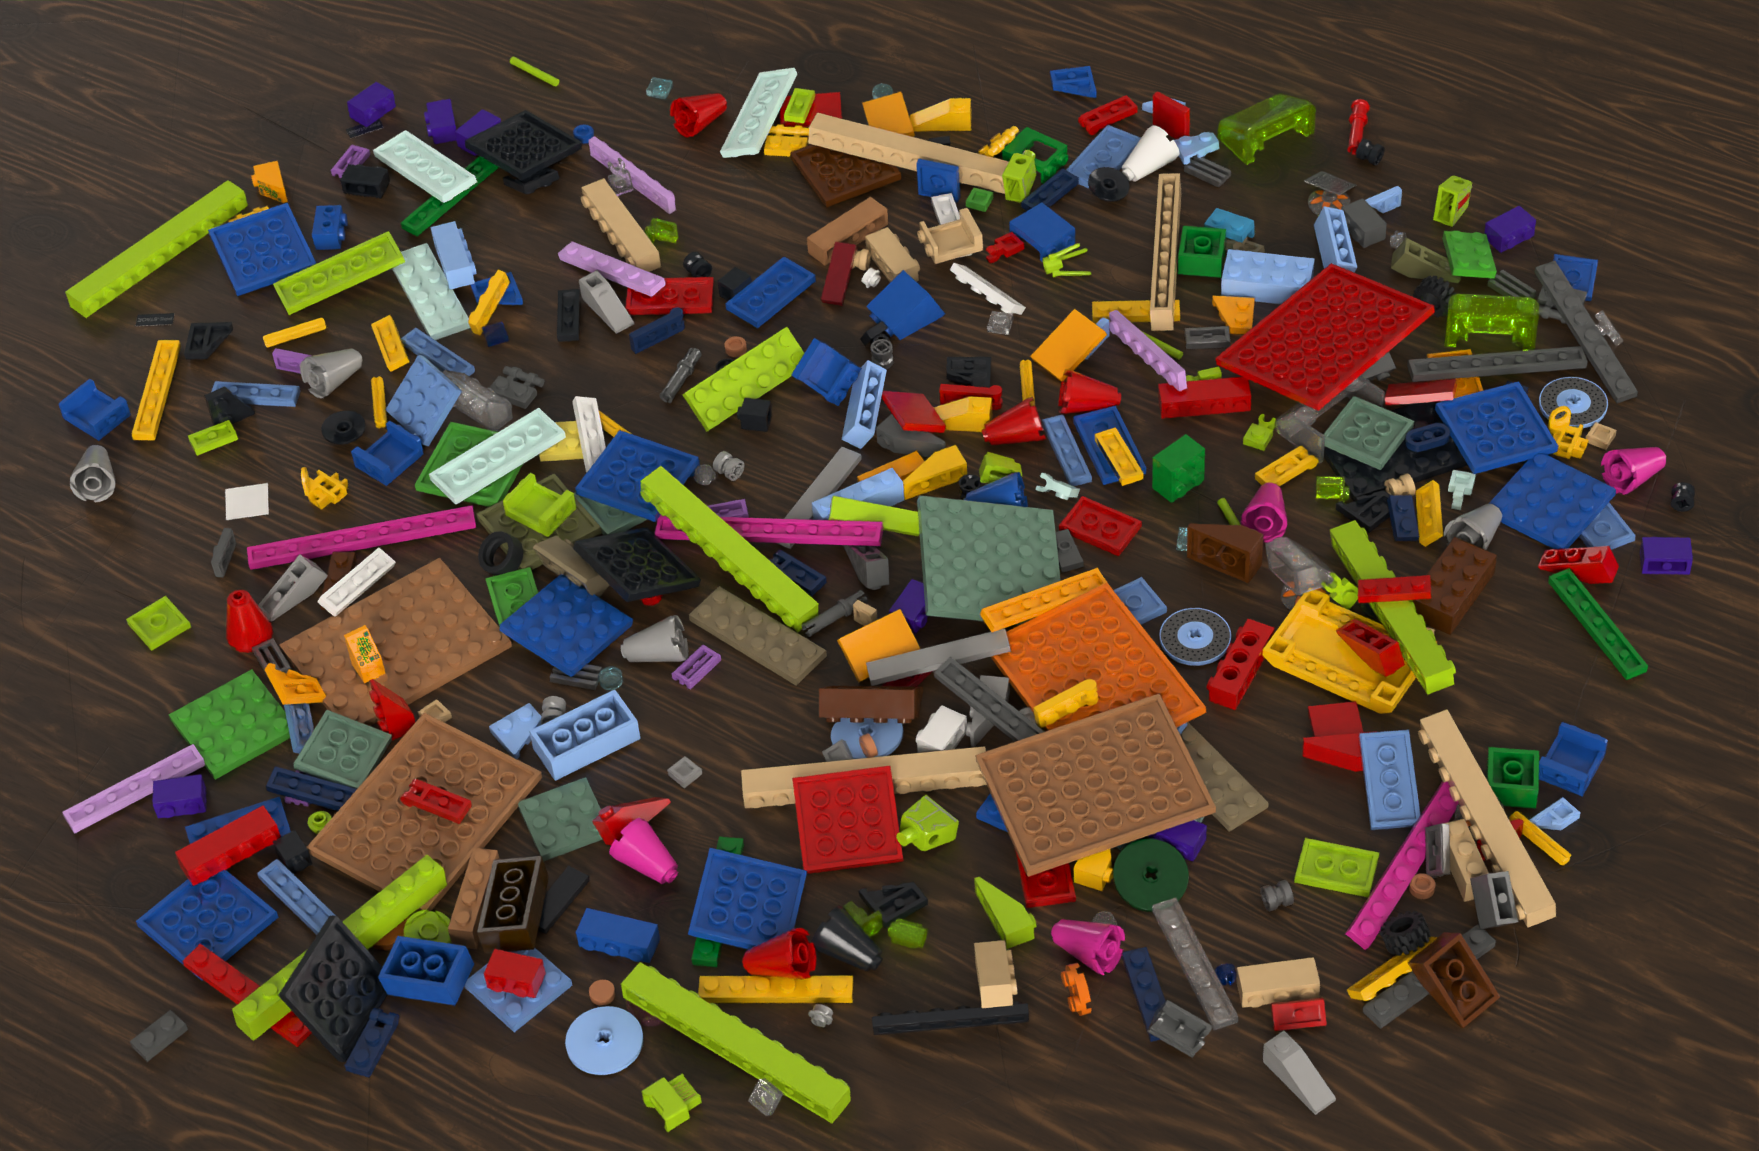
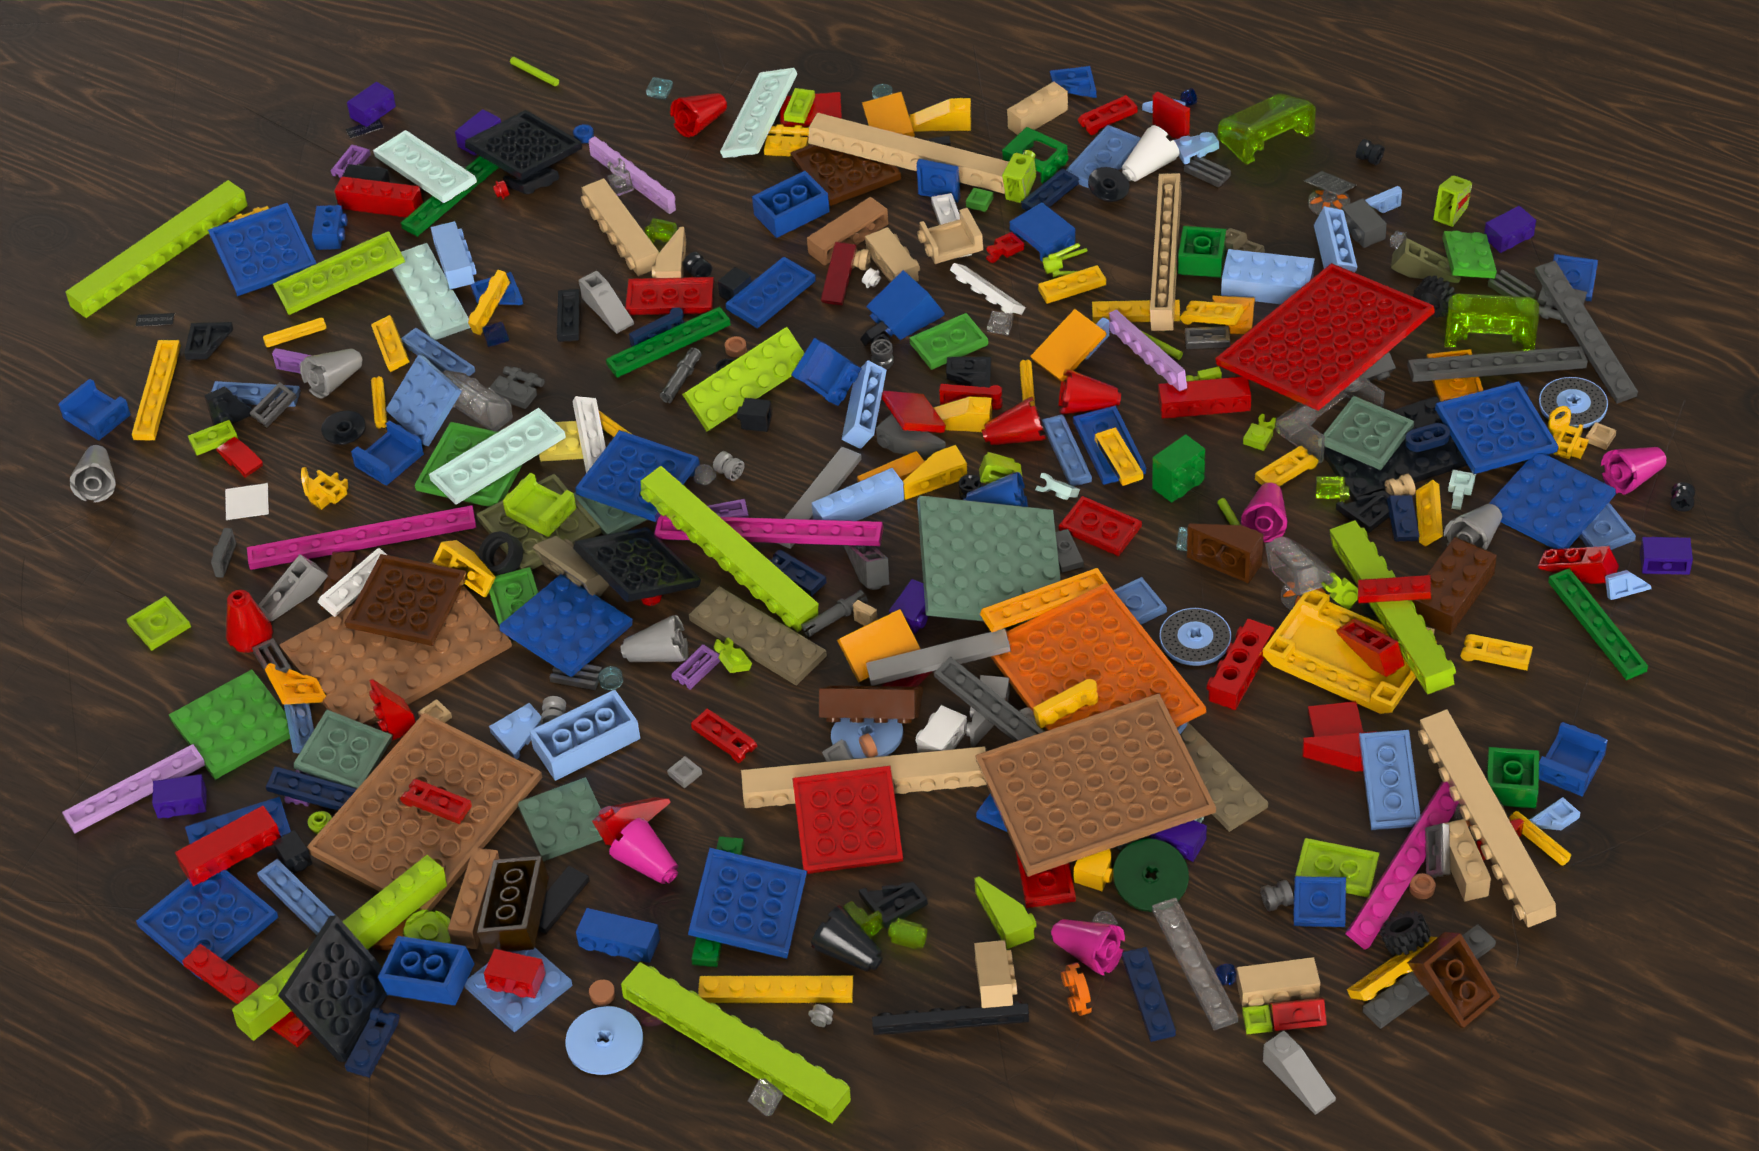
(158, 1035): dark grey plate -> none
(240, 456): none -> red slope
(269, 181): light orange slope -> none
(276, 407): none -> flat silver tile
(364, 654): light orange slope -> none
(378, 196): none -> red brick
(406, 599): none -> reddish brown plate
(441, 121): dark purple brick -> none
(458, 556): none -> yellow slope
(501, 189): none -> red plate
(612, 269): lavender plate -> none
(668, 342): none -> green plate
(670, 259): none -> tan slope
(672, 1100): lime piece -> none
(723, 735): none -> red plate
(732, 658): none -> lime plate
(782, 956): red cone -> none
(790, 204): none -> blue brick
(893, 518): lime tile -> none
(927, 825): lime torso -> none
(948, 339): none -> bright green plate
(998, 142): yellow plate -> none
(1038, 108): none -> tan brick
(1072, 284): none -> yellow plate
(1179, 1028): dark grey hinge -> none
(1189, 97): none -> clear blue hinge
(1212, 313): none -> yellow plate
(1236, 226): dark azure bracket -> none
(1257, 1019): none -> lime tile
(1320, 901): none -> blue plate
(1358, 120): red pin -> none
(1420, 392): red tile -> none
(1494, 900): dark grey brick -> none
(1496, 652): none -> yellow plate
(1606, 327): clear plate -> none
(1624, 584): none -> light blue tile

